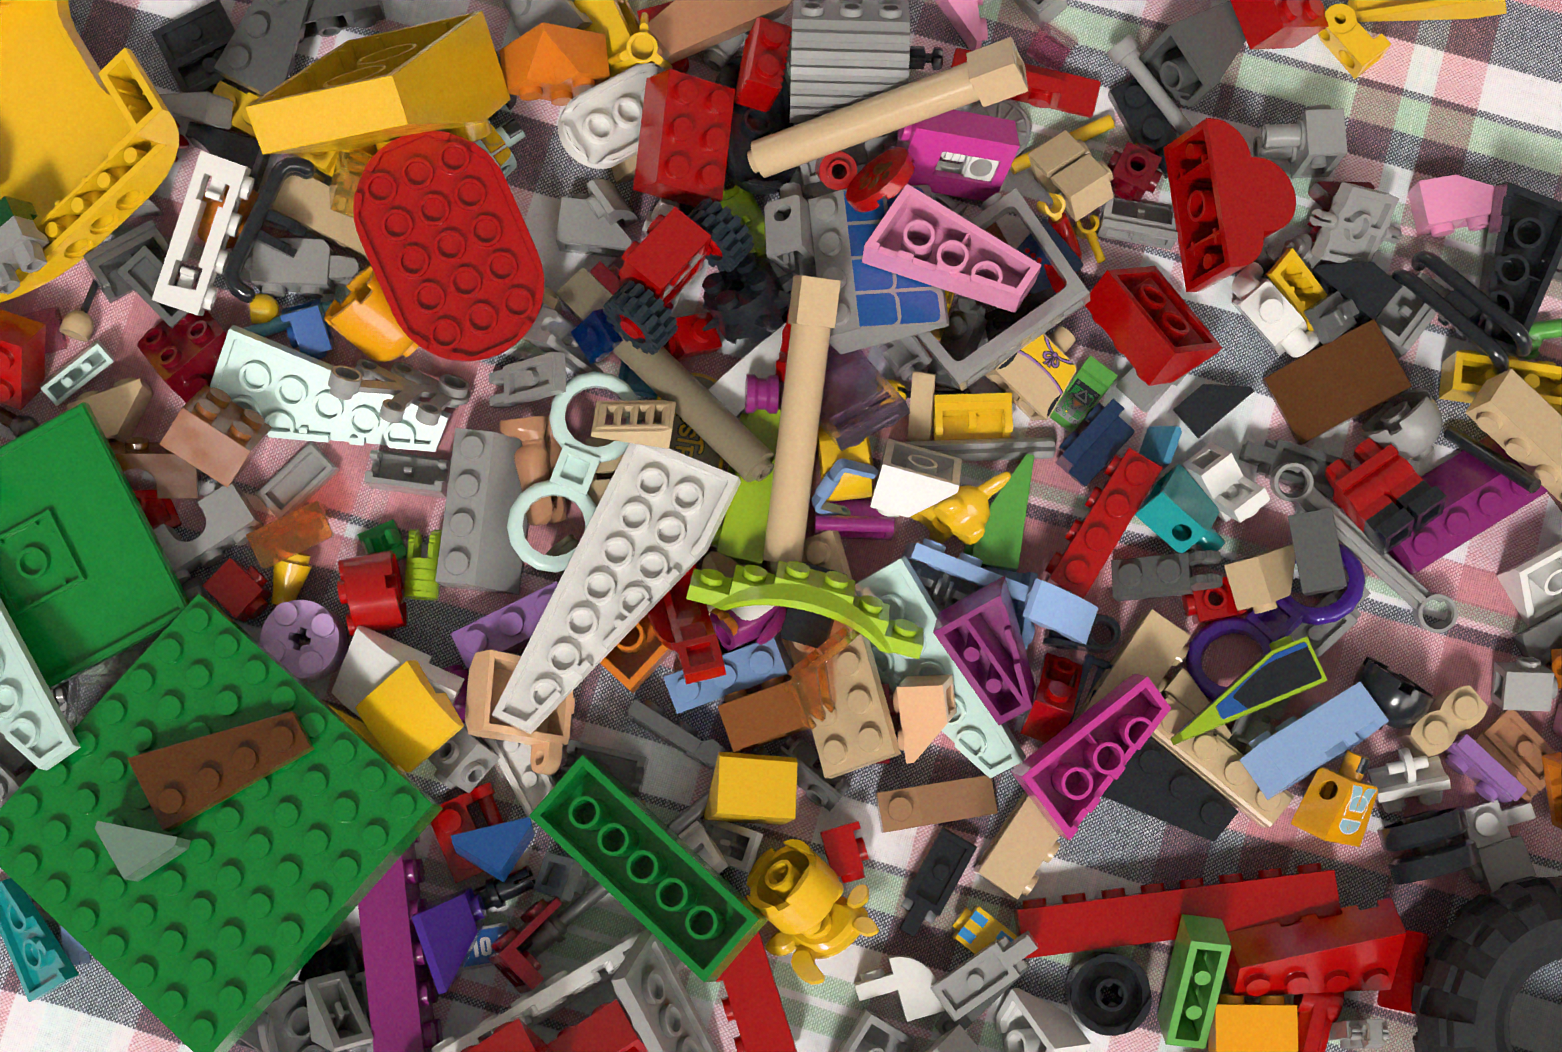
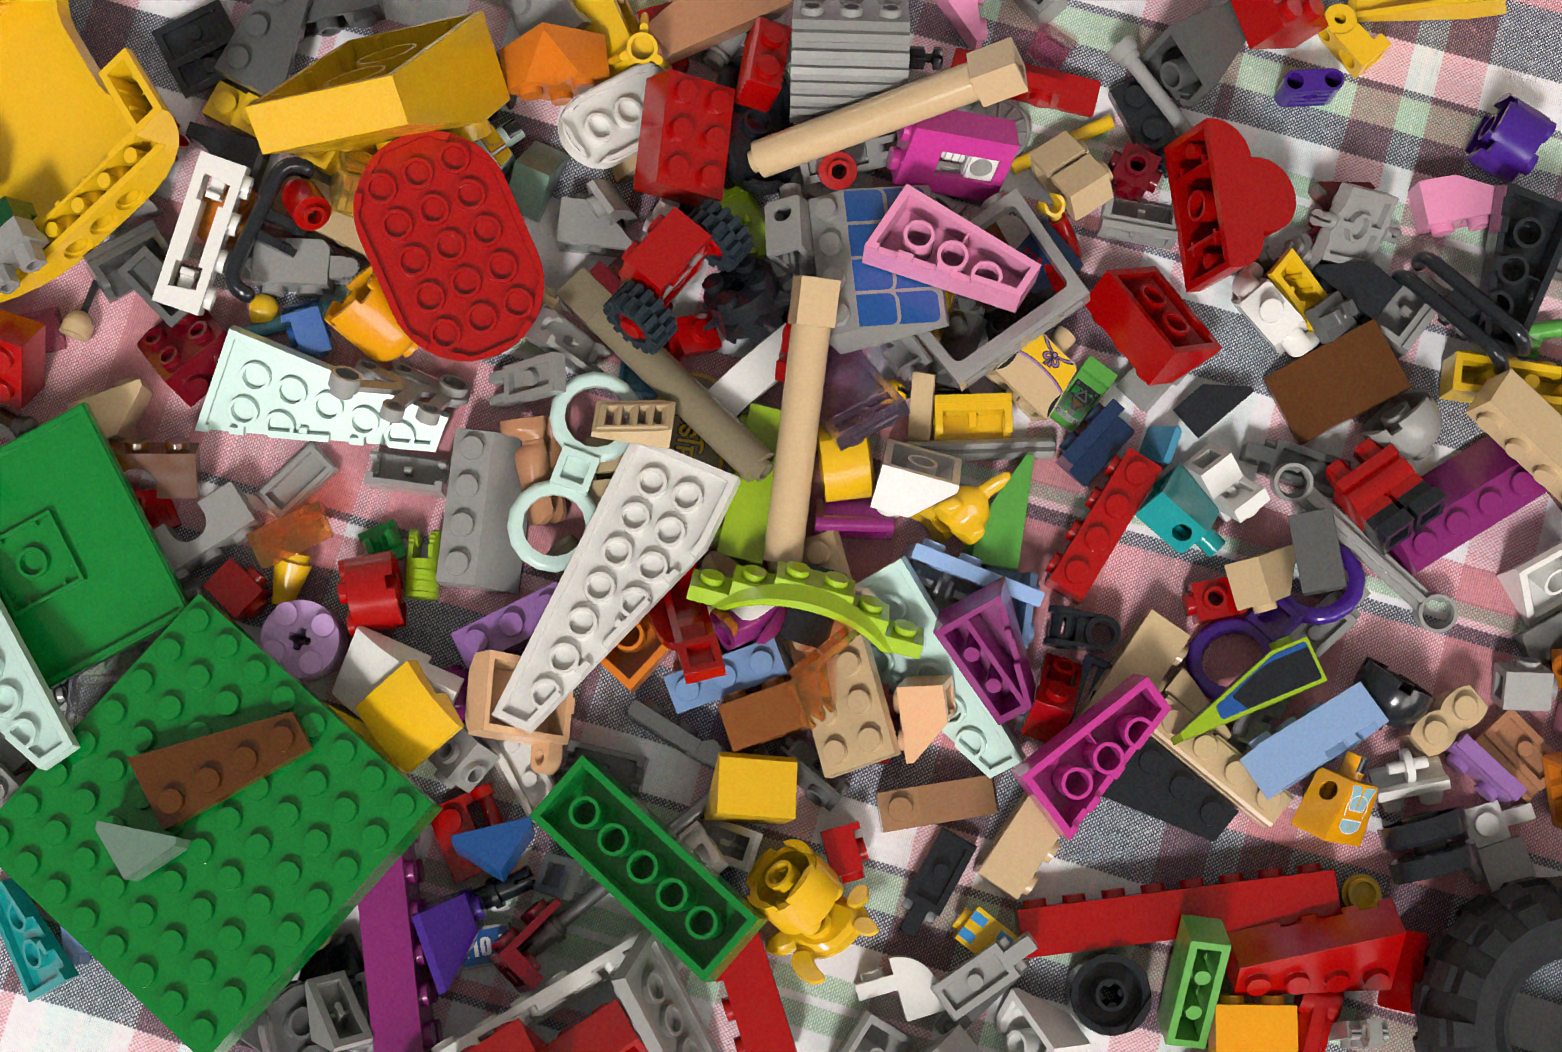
(77, 372): light aqua piece -> none
(201, 107): light grey slope -> none
(216, 435): brick -> none
(305, 204): none -> red brick
(536, 178): none -> sand green slope
(596, 336): clear blue plate -> none
(761, 393): magenta wheel -> none
(831, 481): medium blue piece -> none
(879, 178): red tile -> none
(1060, 611): light blue slope -> none
(1091, 237): yellow hand -> none
(1163, 575): dark grey hinge -> none
(1309, 87): none -> dark purple piece
(1311, 145): light grey brick -> none
(1360, 891): none -> yellow plate
(1492, 459): black bar -> none
(1509, 139): none -> dark purple brick

